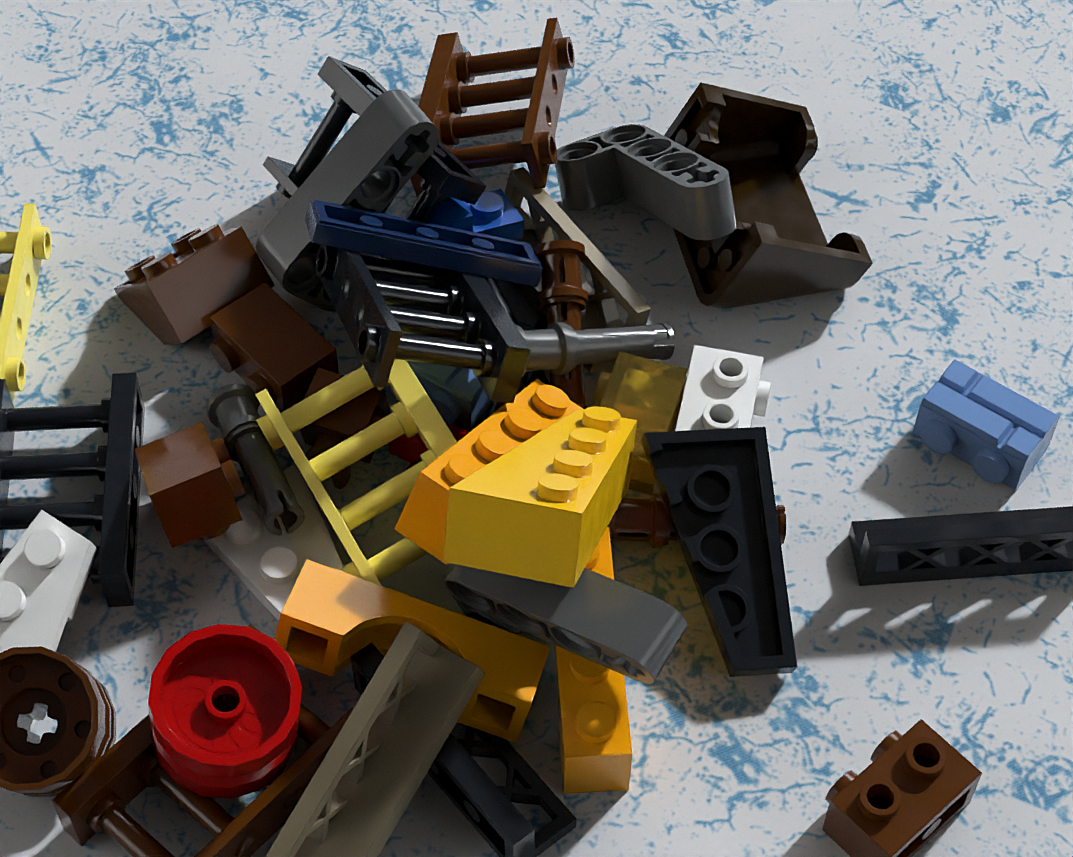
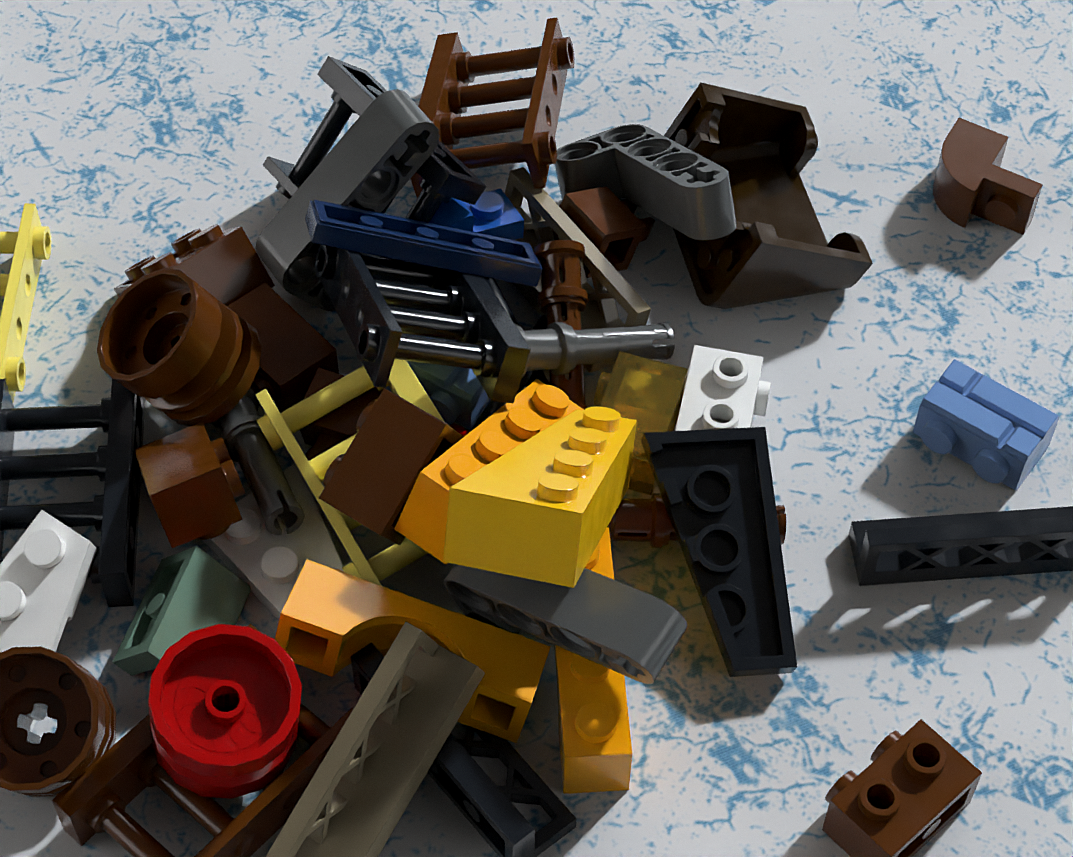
(179, 348): none -> reddish brown wheel
(183, 596): none -> sand green panel
(384, 462): none -> reddish brown brick
(607, 224): none -> reddish brown brick
(974, 183): none -> reddish brown brick

